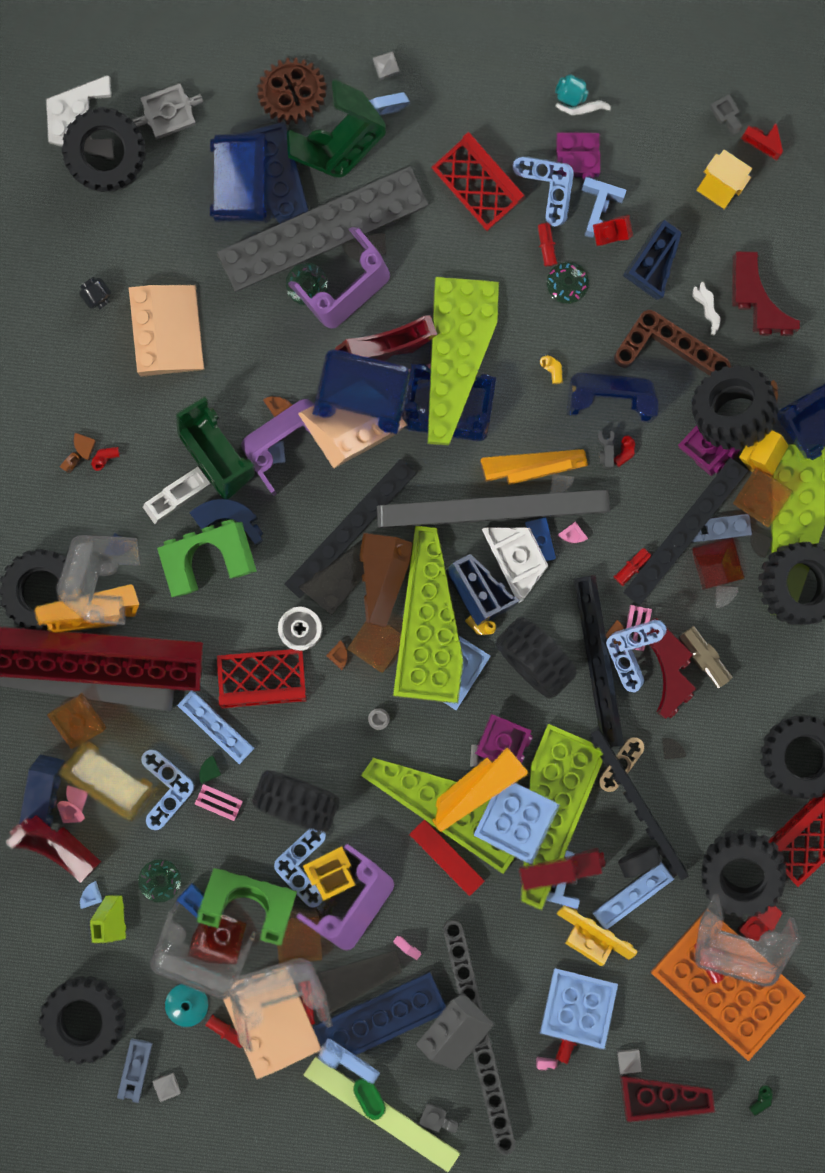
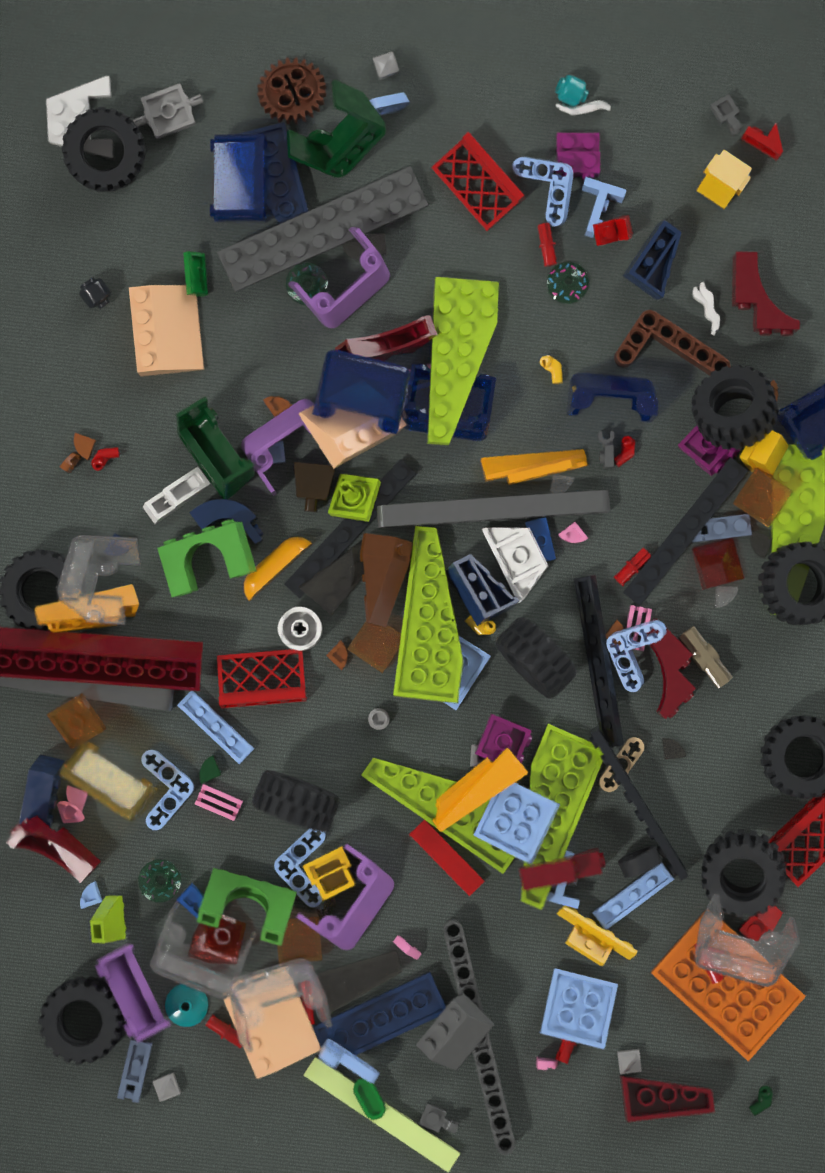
(131, 992): none -> medium lavender windscreen
(195, 273): none -> green plate
(274, 564): none -> light orange brick
(313, 483): none -> dark brown torso
(354, 497): none -> lime plate

